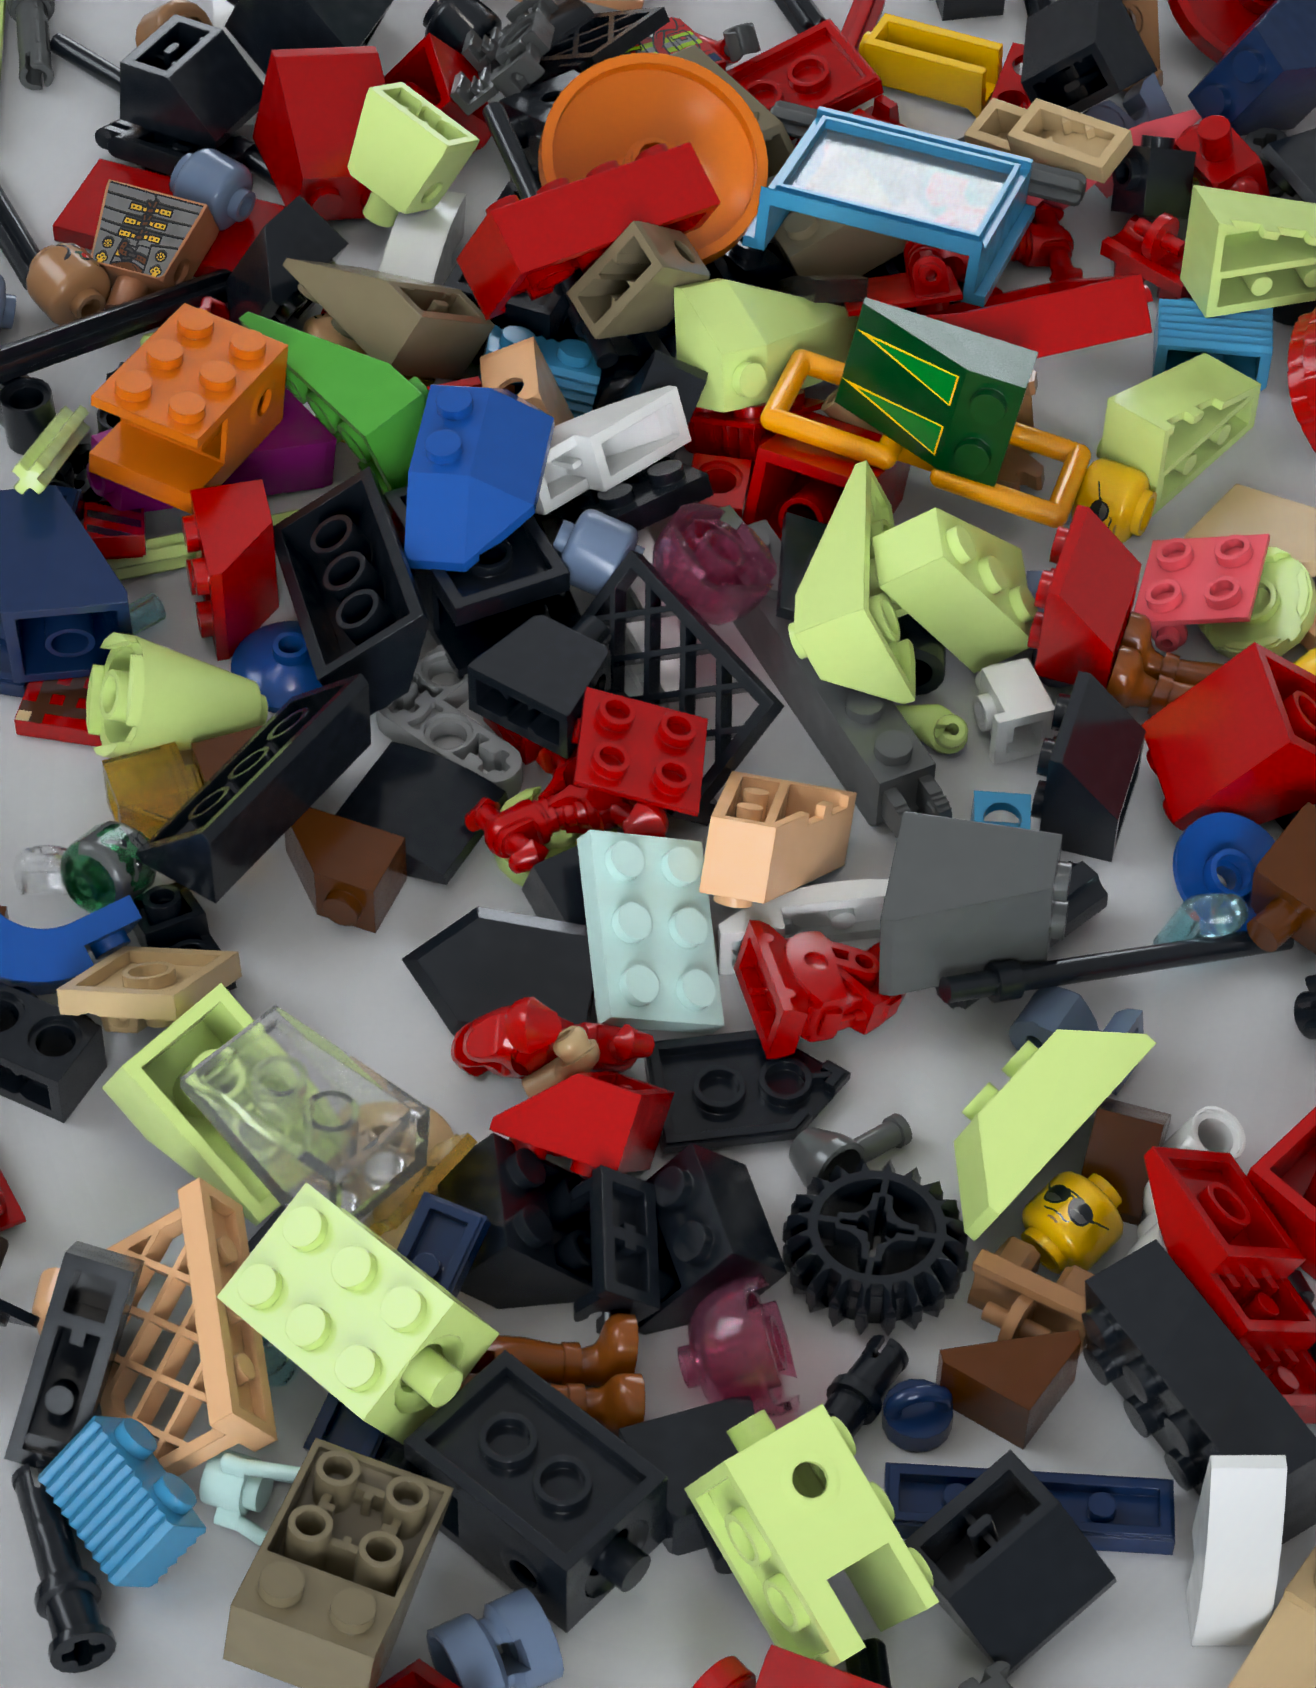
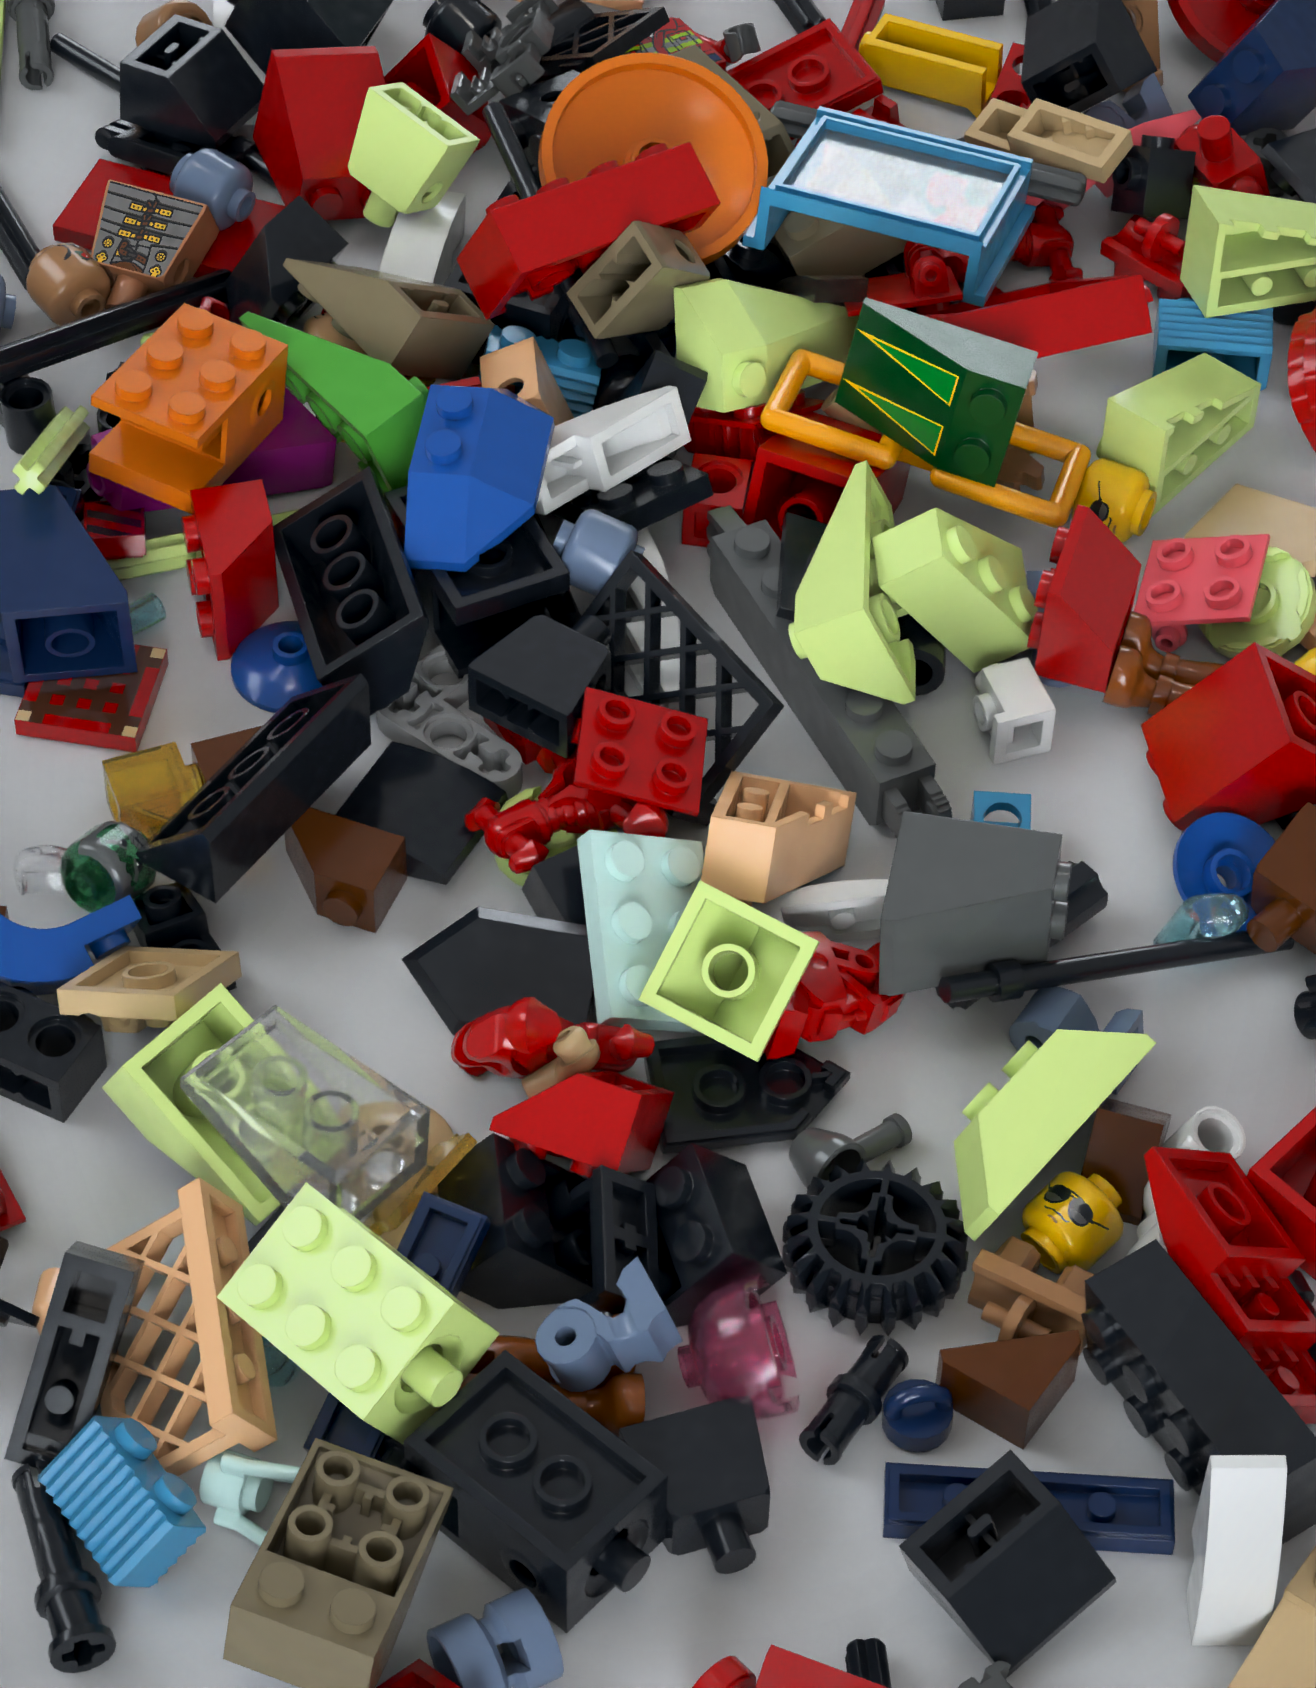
(164, 697): yellowish green cone -> none
(585, 1343): none -> sand blue leg
(712, 564): clear pink cylinder -> none
(729, 971): none -> yellowish green slope
(796, 1515): yellowish green torso -> none
(936, 726): yellowish green arm -> none
(1088, 770): black slope -> none

